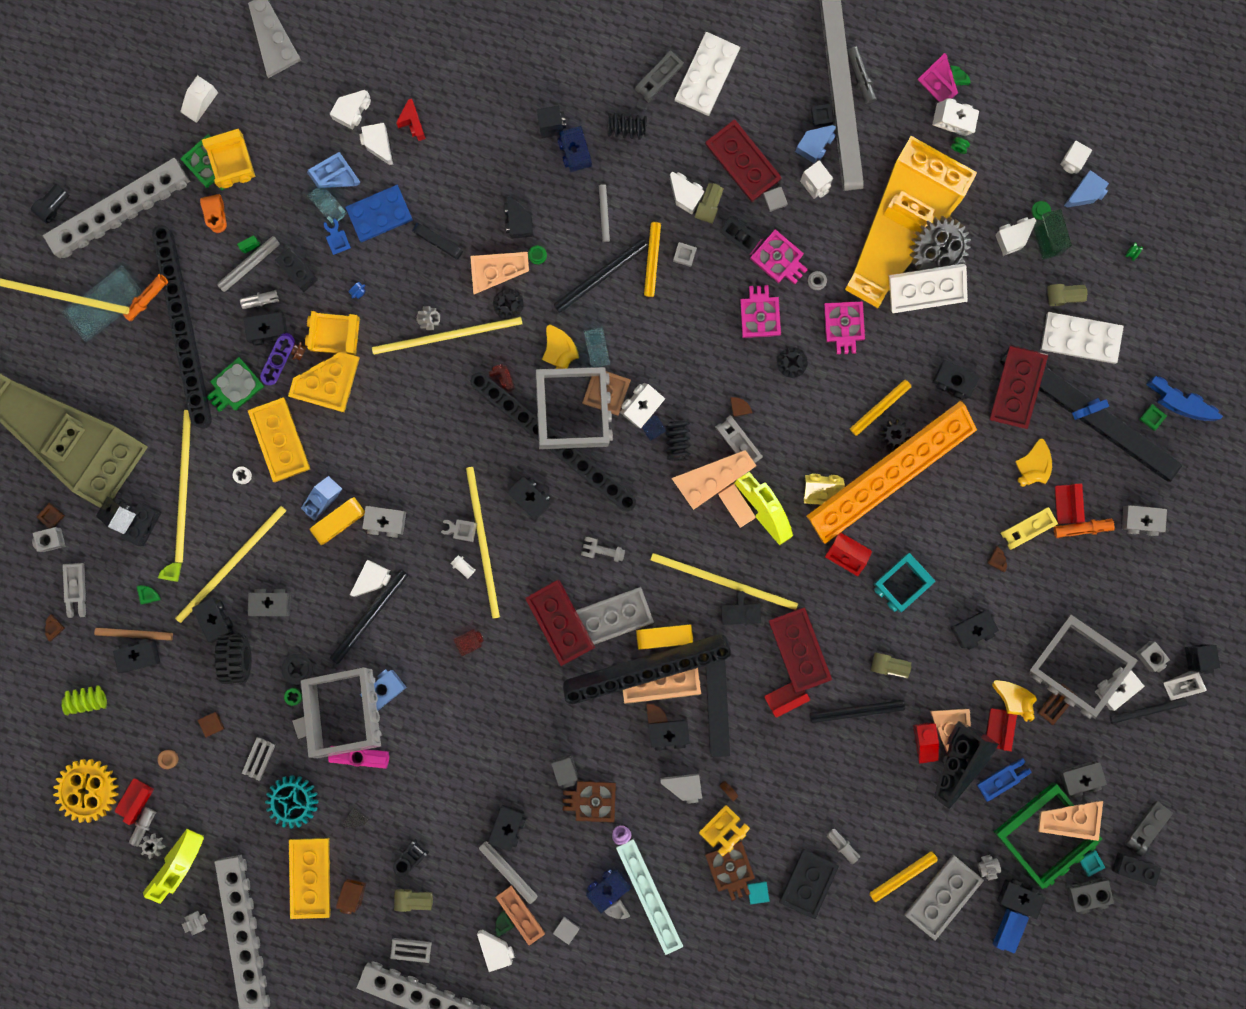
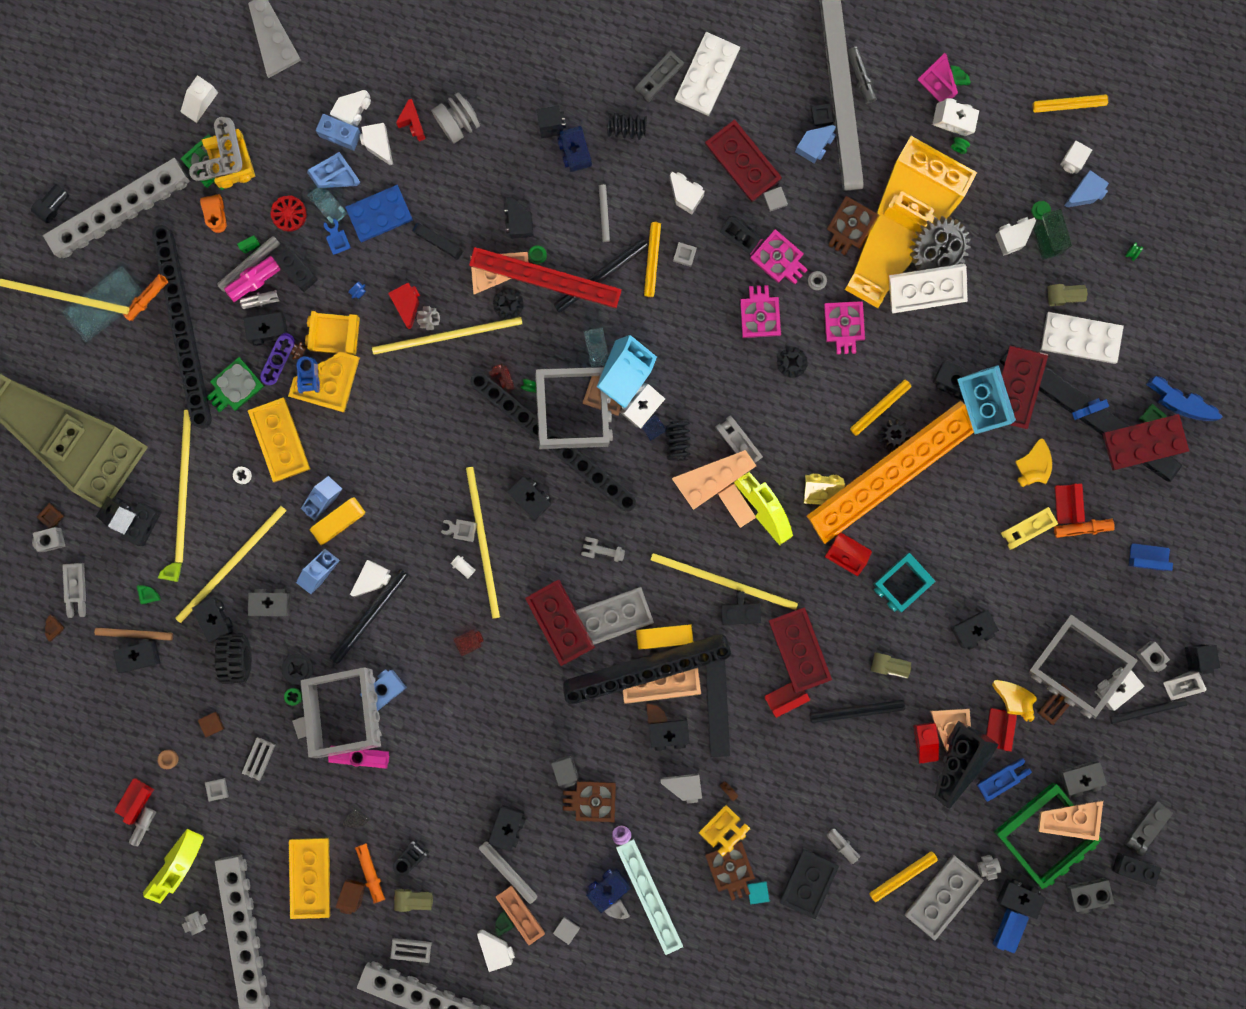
(84, 701): lime piece -> none
(102, 793): yellow gear -> none
(158, 845): light grey gear -> none
(216, 789): none -> light grey tile
(224, 160): none -> light grey beam
(252, 278): none -> dark pink piece
(288, 213): none -> red wheel
(300, 803): teal gear -> none
(307, 377): none -> blue piece
(317, 571): none -> medium blue slope
(338, 132): none -> medium blue brick
(373, 881): none -> orange pin
(374, 515): light grey brick -> none
(406, 302): none -> red slope
(456, 117): none -> light grey wheel
(529, 386): none -> green bush
(545, 277): none -> red plate
(559, 349): yellow arm -> none
(626, 370): none -> medium azure slope
(708, 207): olive piece -> none
(740, 407): reddish brown tile -> none
(816, 180): white brick -> none
(851, 225): none -> reddish brown piece
(986, 399): none -> medium azure slope
(998, 560): reddish brown tile -> none
(1070, 103): none -> yellow axle
(1092, 863): teal tile -> none
(1145, 442): none -> dark red plate
(1150, 557): none -> blue panel
(1155, 520): light grey brick -> none

